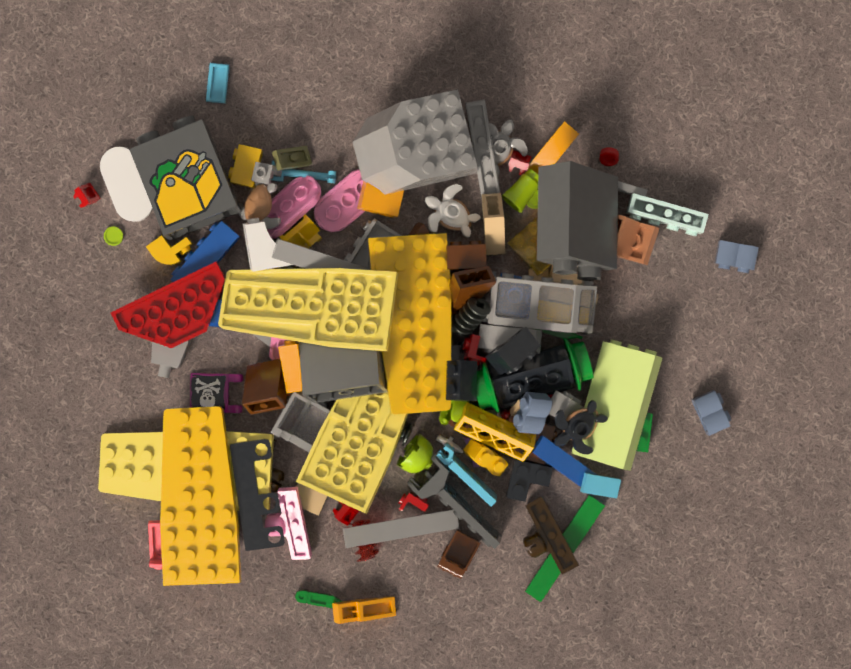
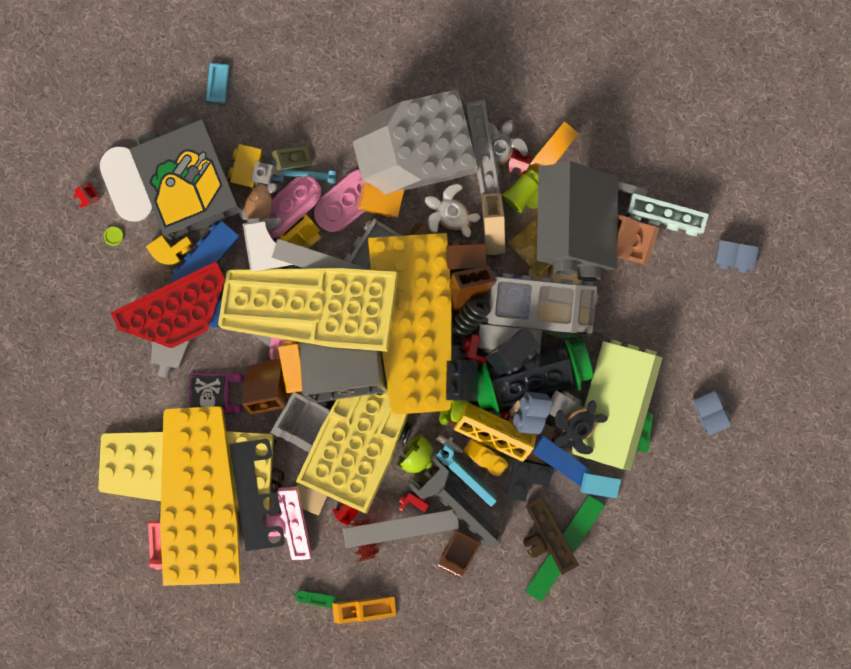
(609, 156): red tile -> none

